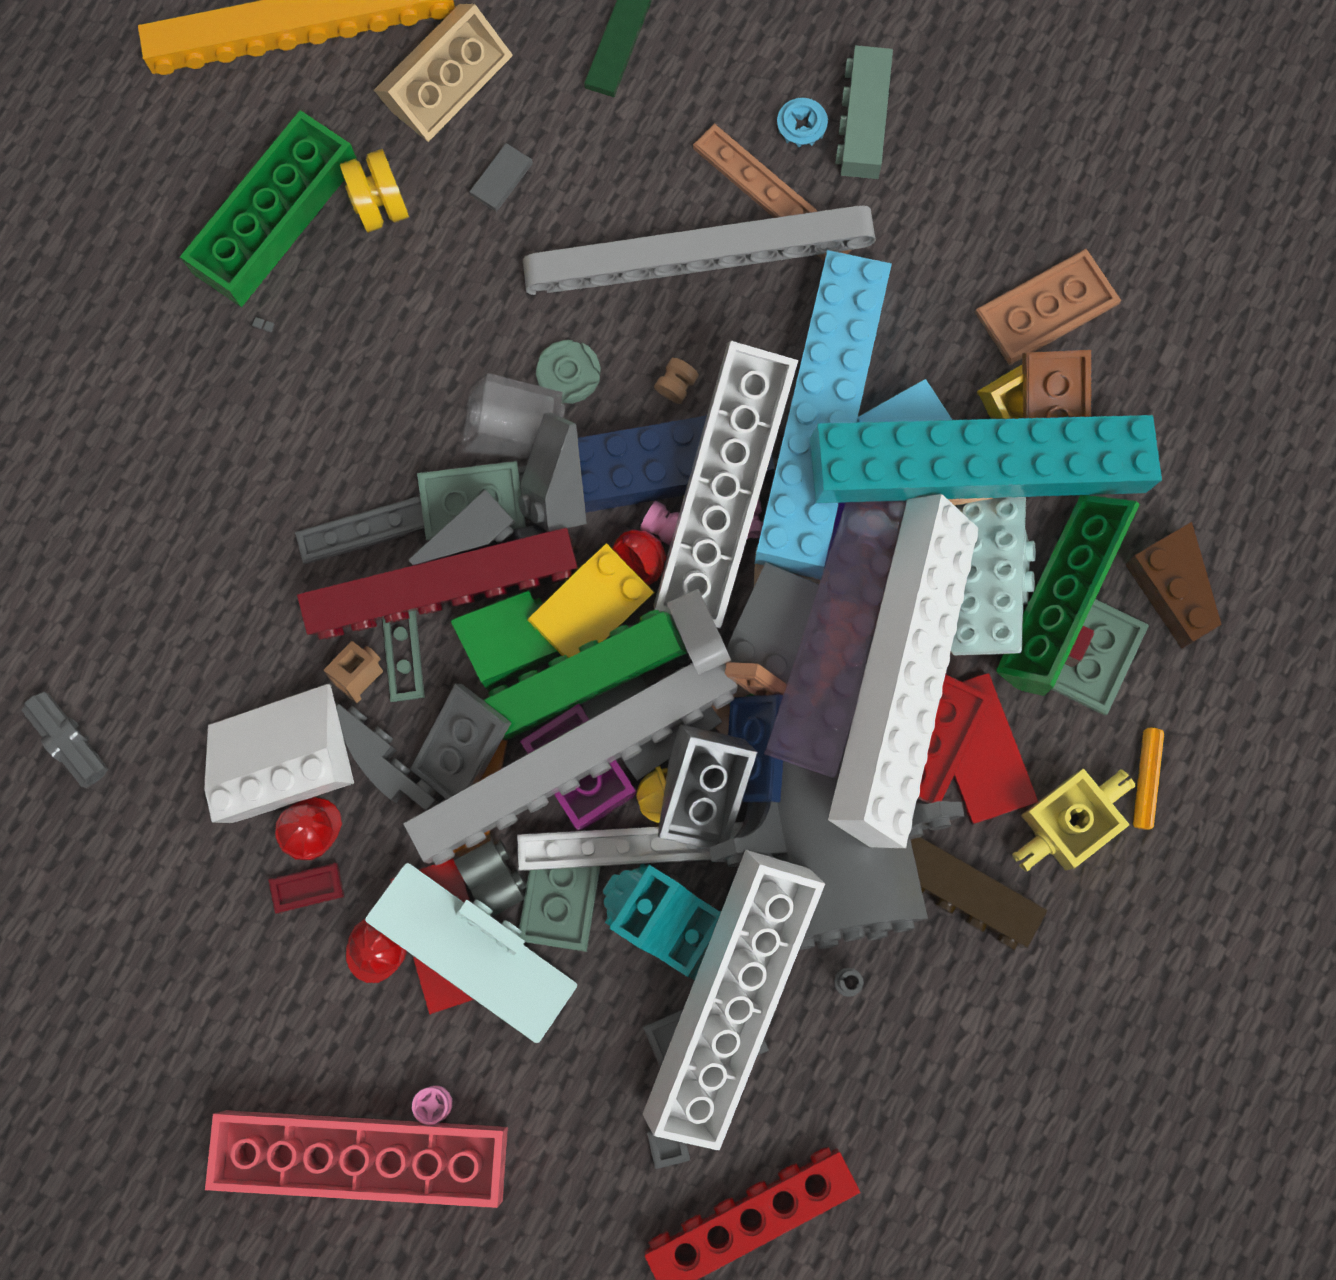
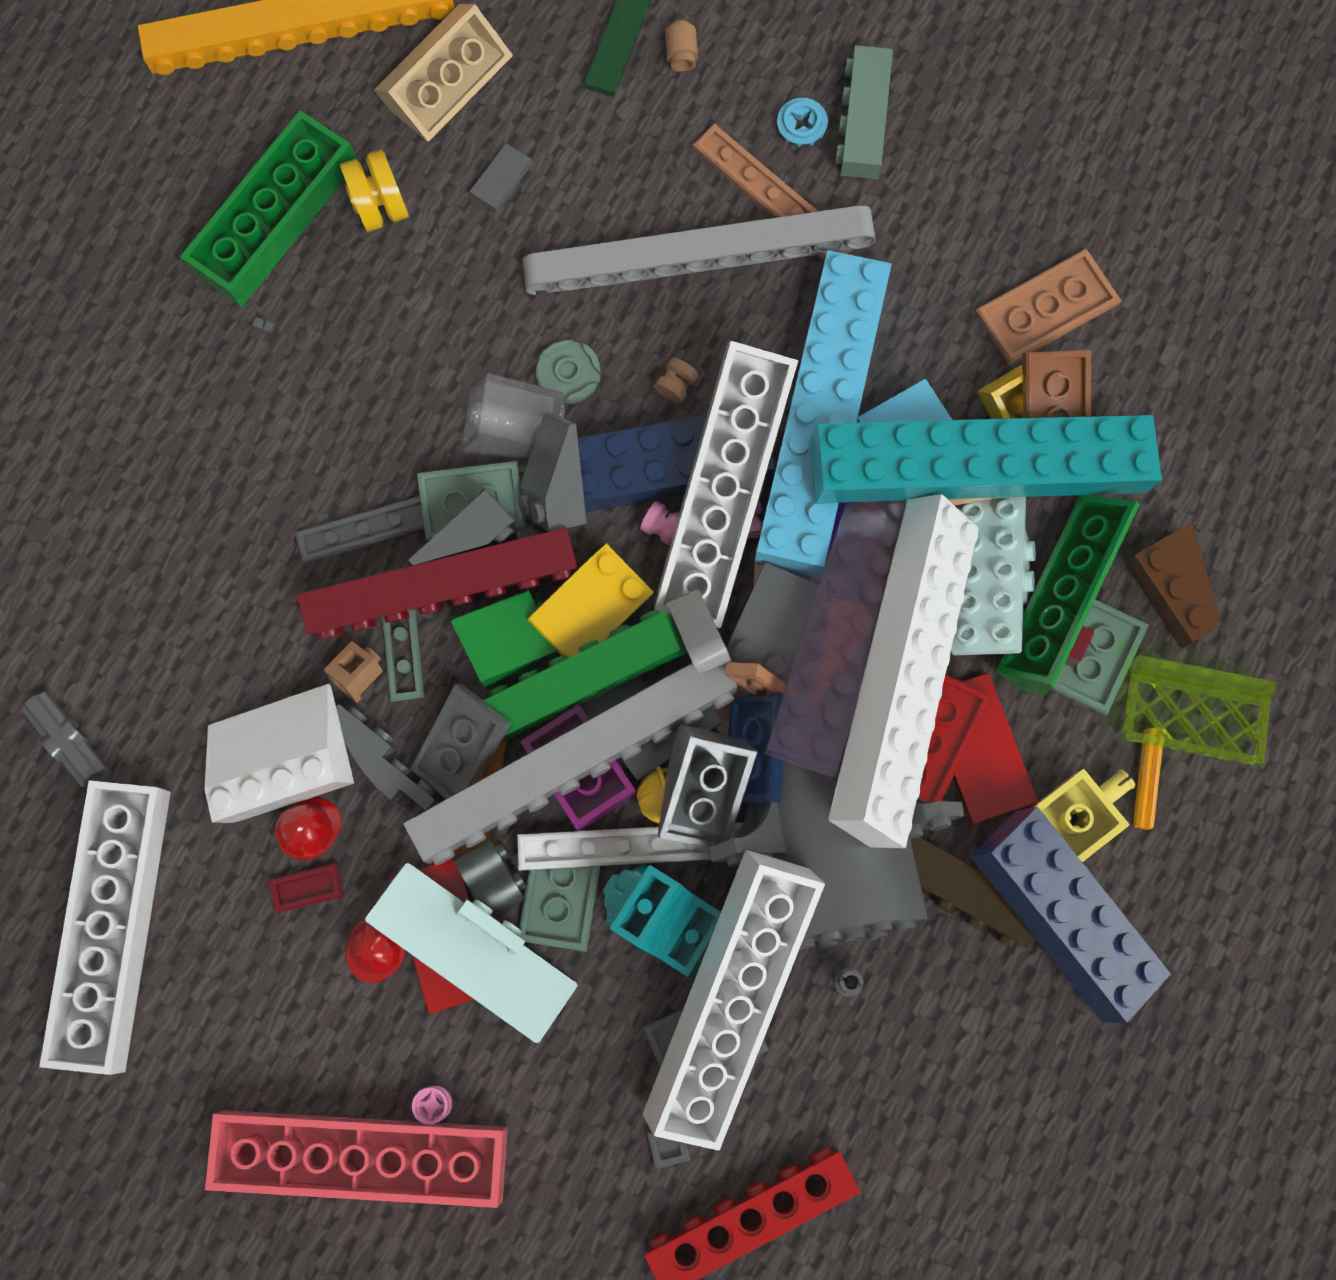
(105, 928): none -> white brick
(642, 554): red piece -> none
(681, 45): none -> medium nougat brick
(1071, 915): none -> brick
(1209, 683): none -> clear neon green fence

